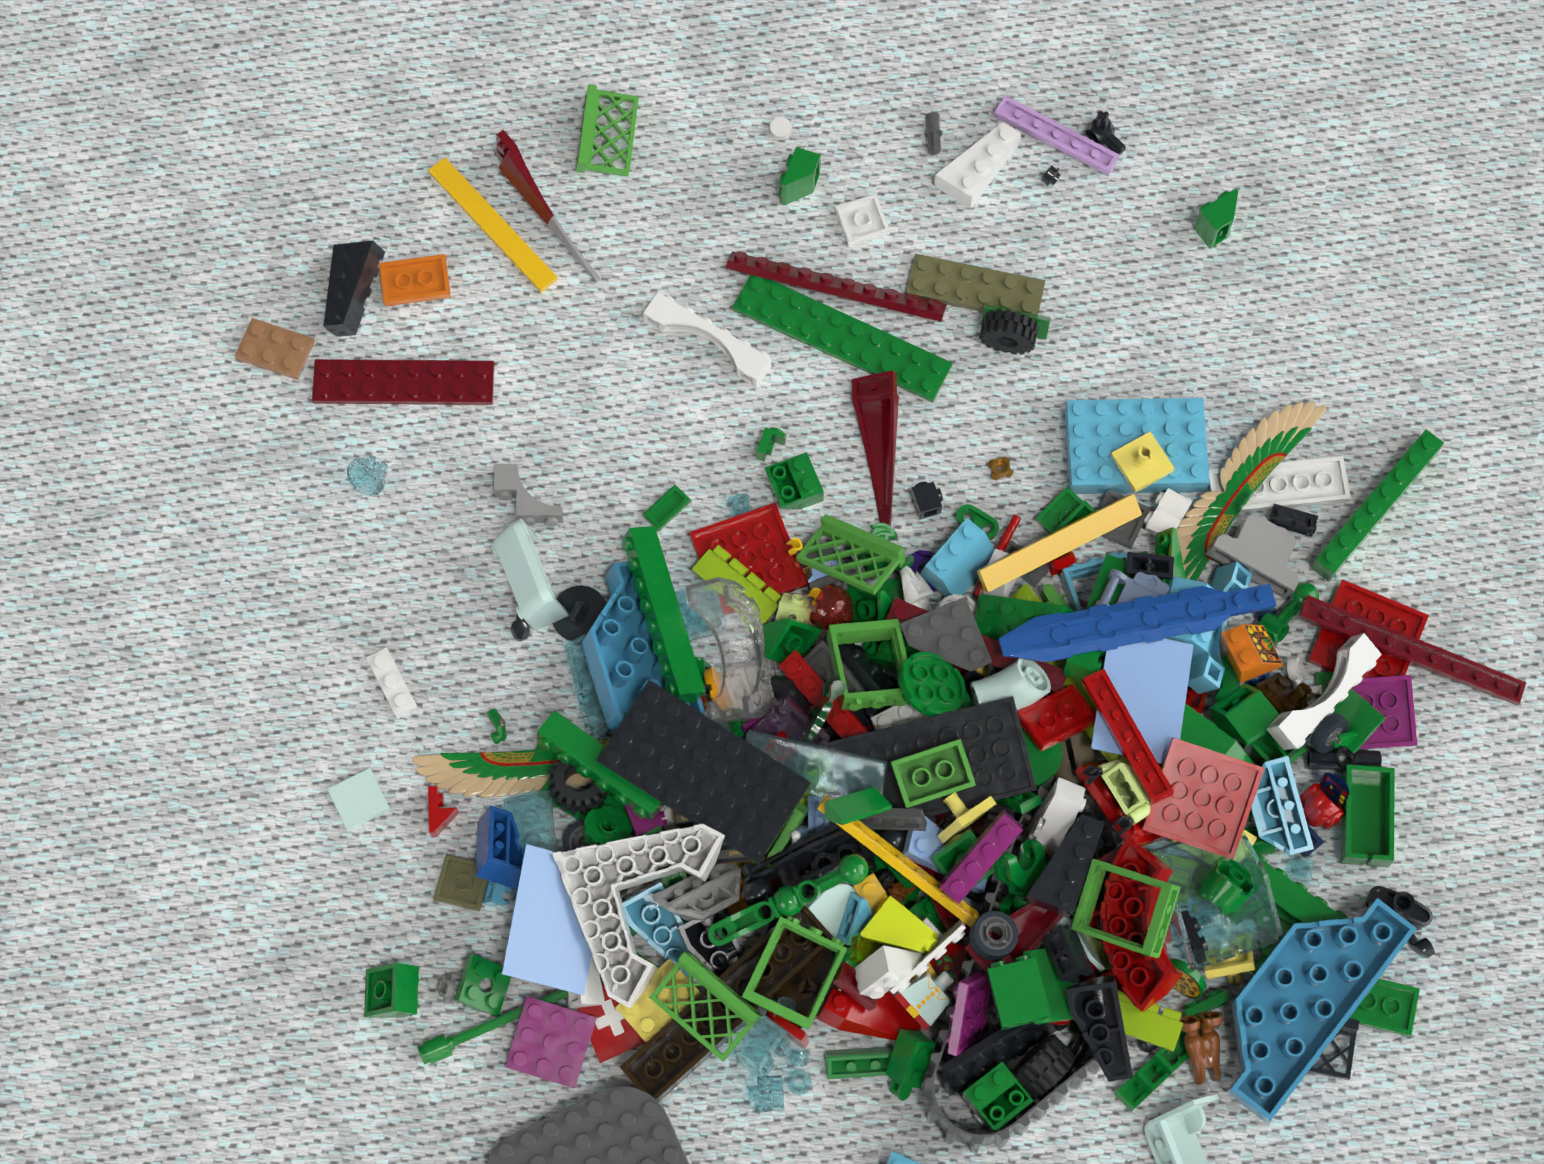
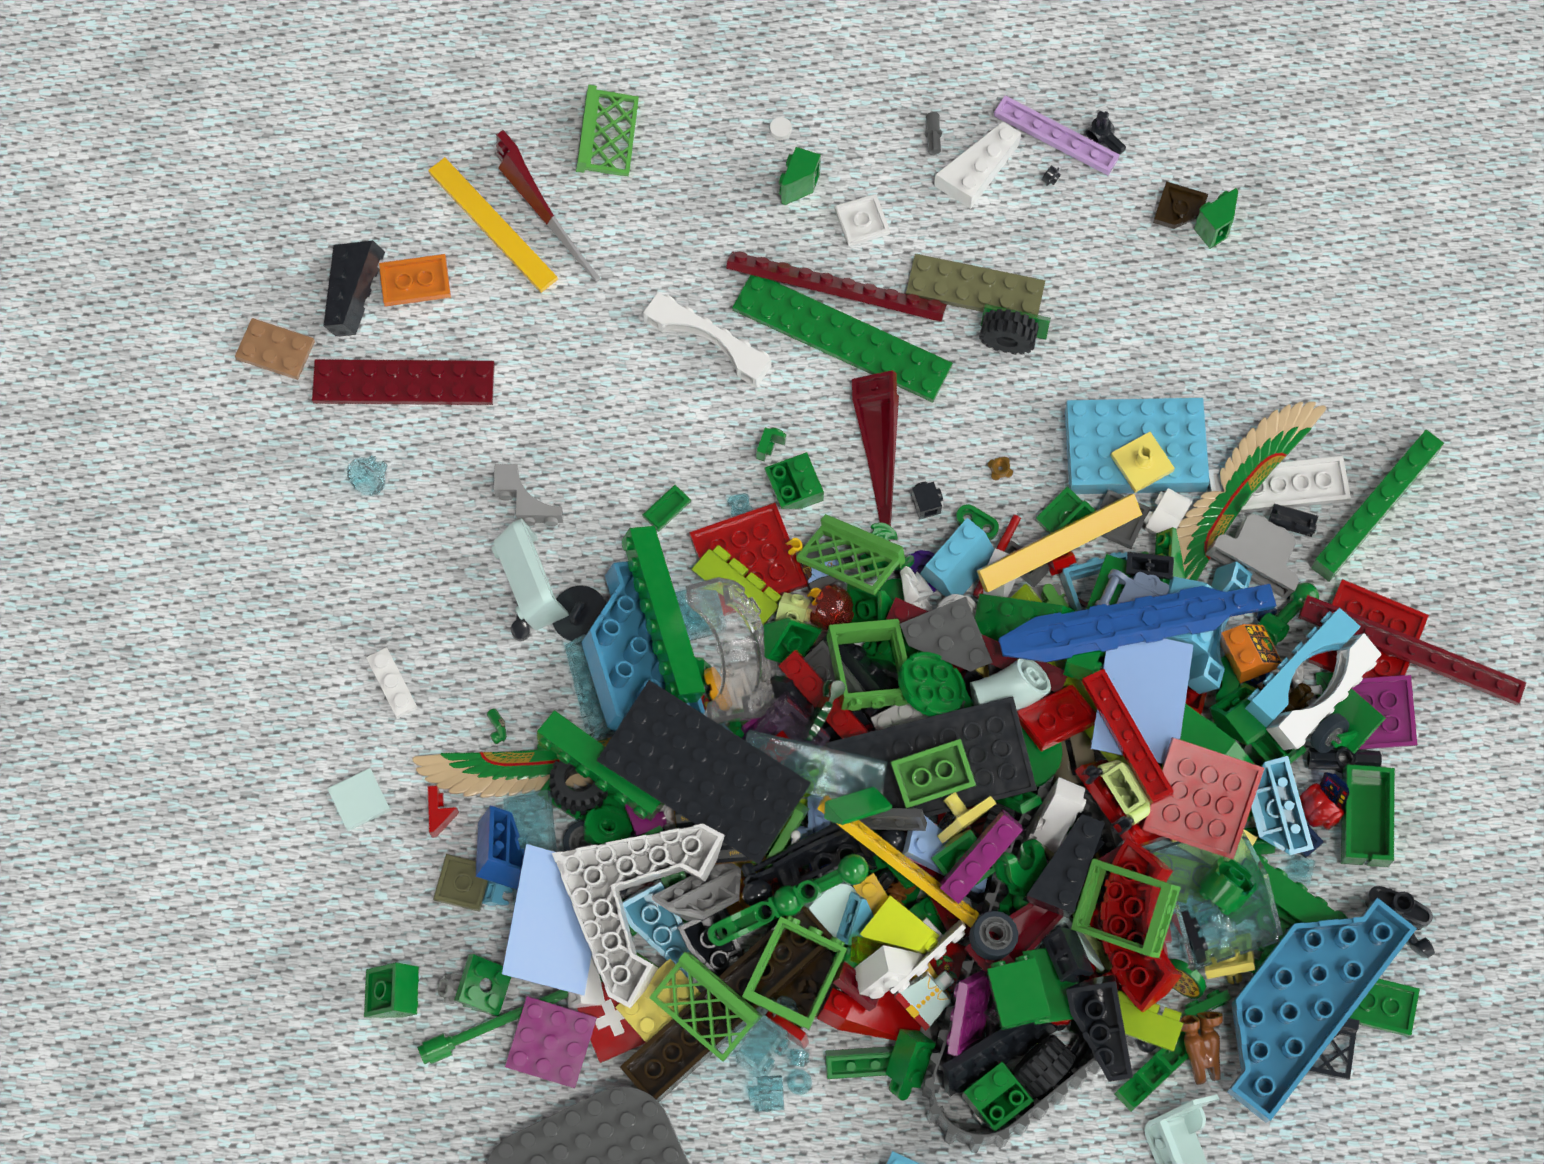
(1178, 205): none -> dark brown plate
(1273, 698): none -> medium azure arch

